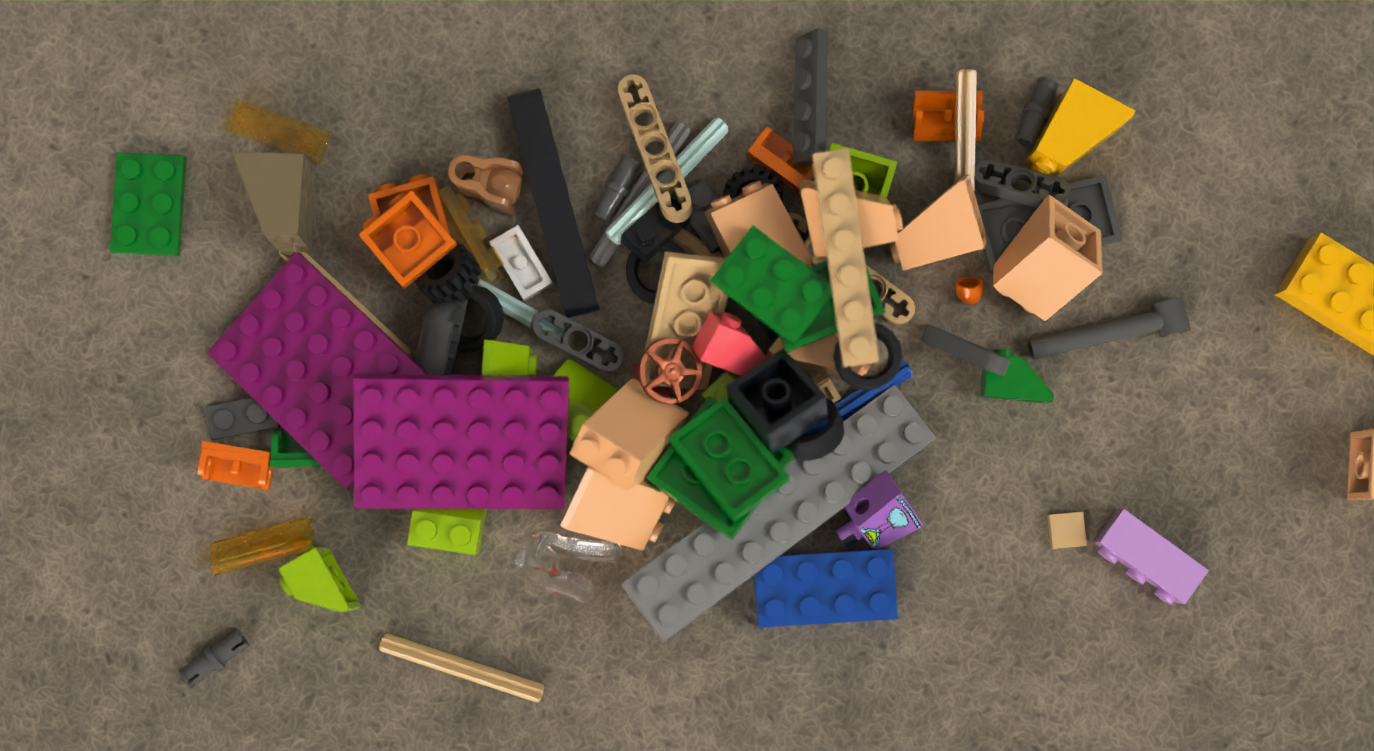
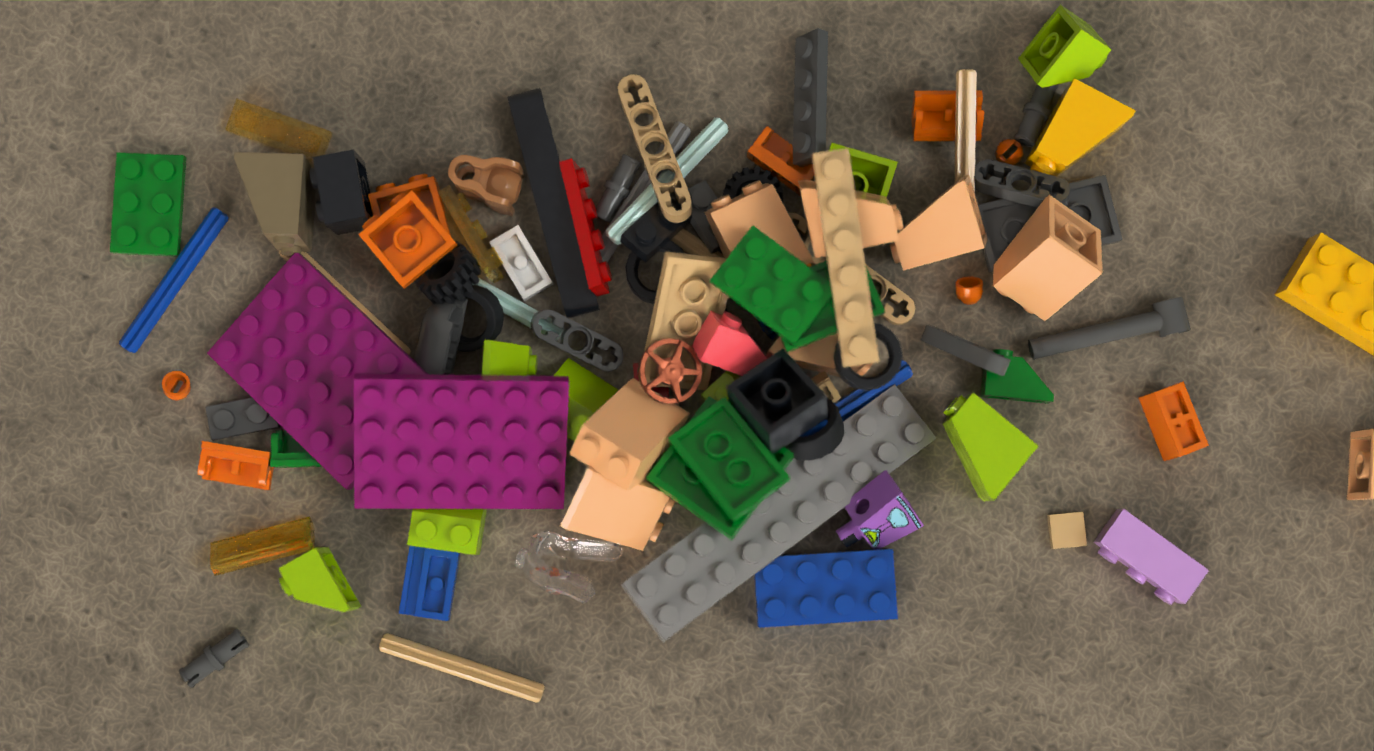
(170, 382): none -> orange hinge
(173, 280): none -> blue axle
(342, 191): none -> black brick
(429, 583): none -> blue plate
(589, 239): none -> red plate
(986, 444): none -> lime slope
(1006, 145): none -> orange hinge
(1064, 50): none -> lime slope
(1173, 421): none -> orange hinge

